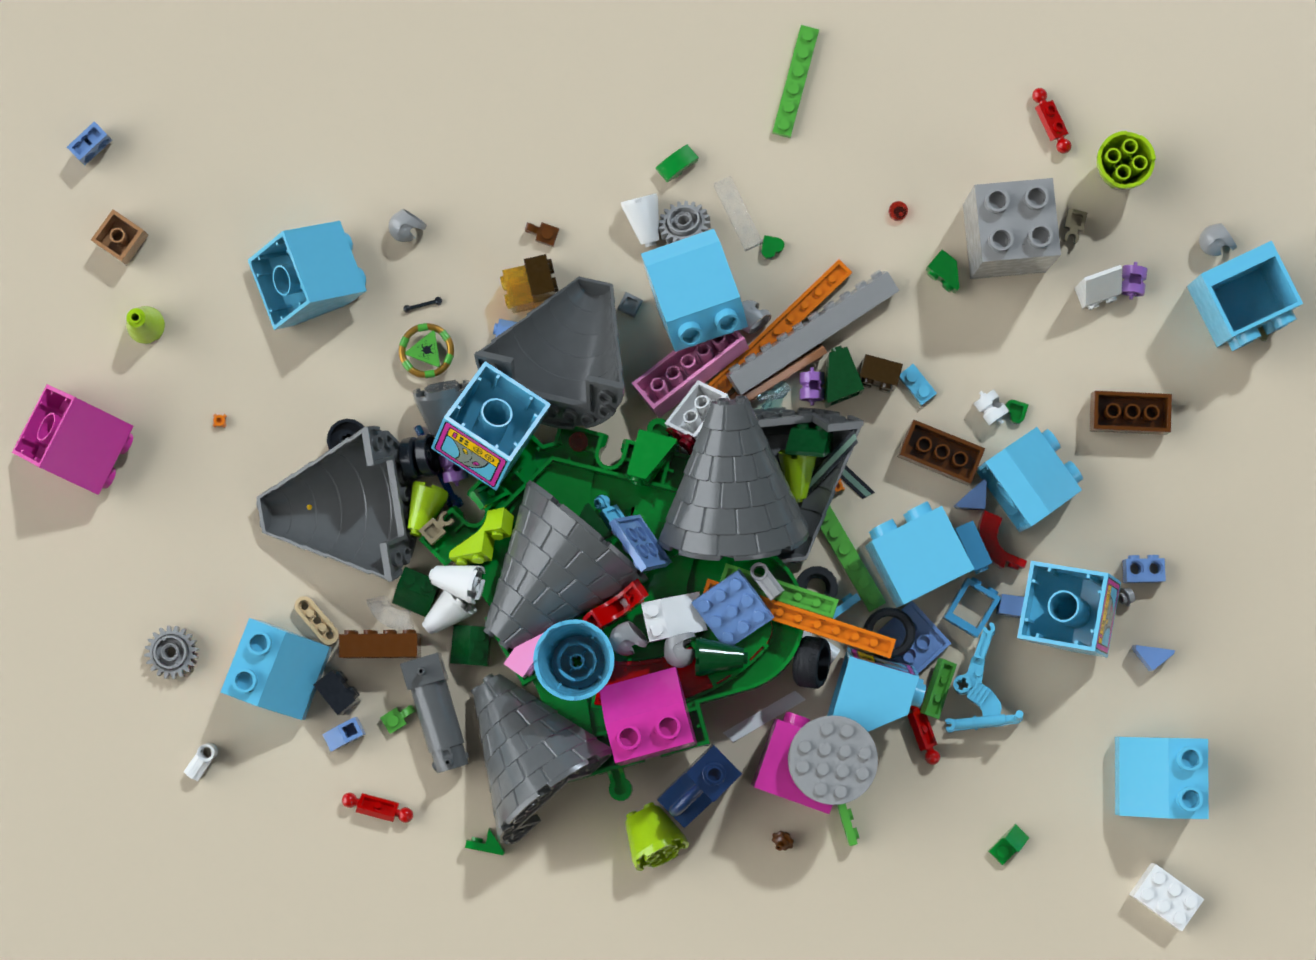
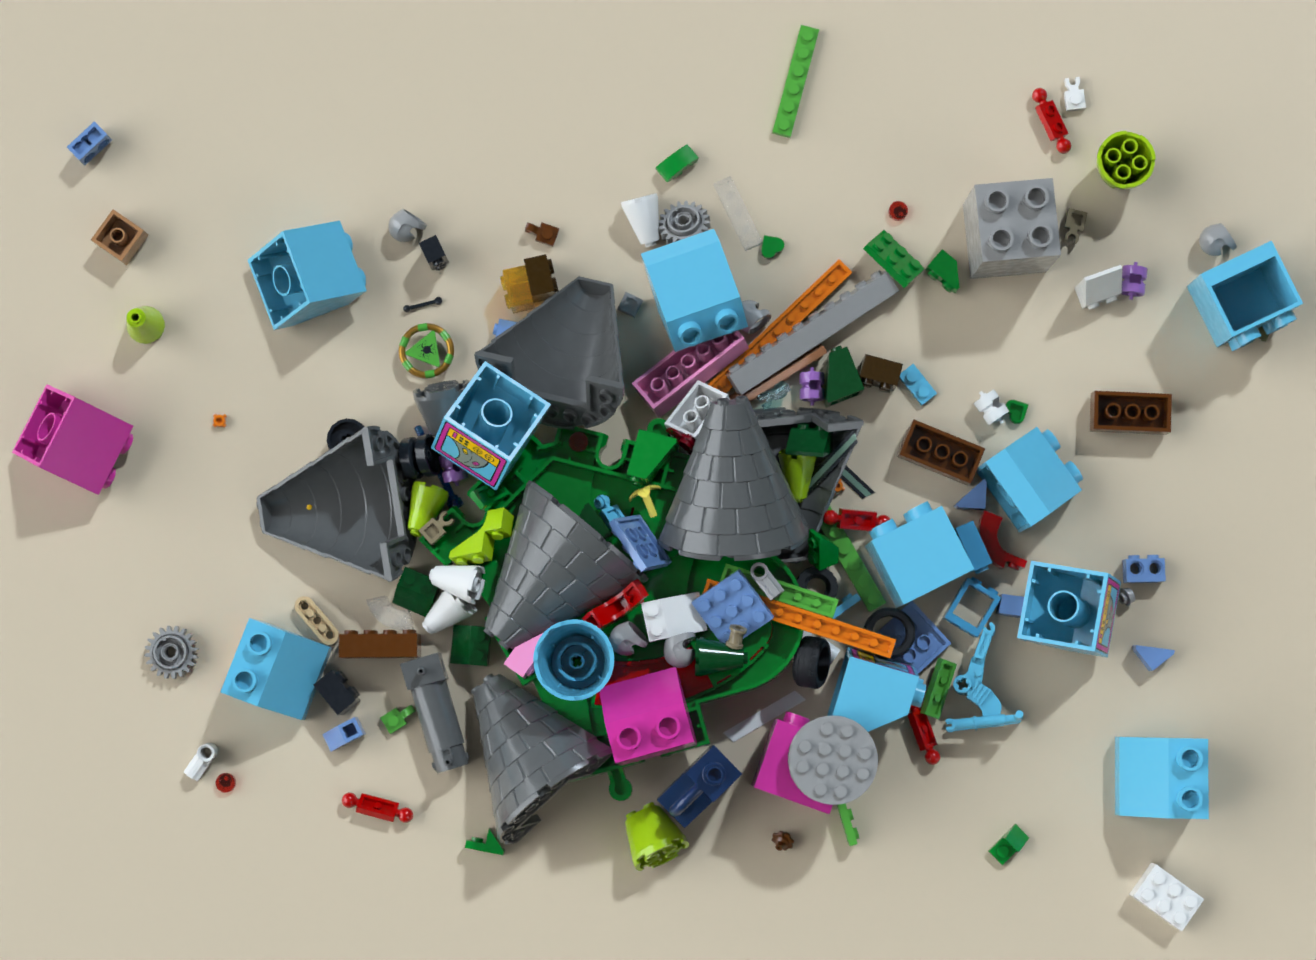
(225, 782): none -> clear red tile
(434, 253): none -> black brick
(645, 494): none -> light yellow plant
(736, 636): none -> dark tan bush
(822, 550): none -> green slope
(854, 519): none -> red plate
(894, 258): none -> green plate
(1074, 97): none -> white plate

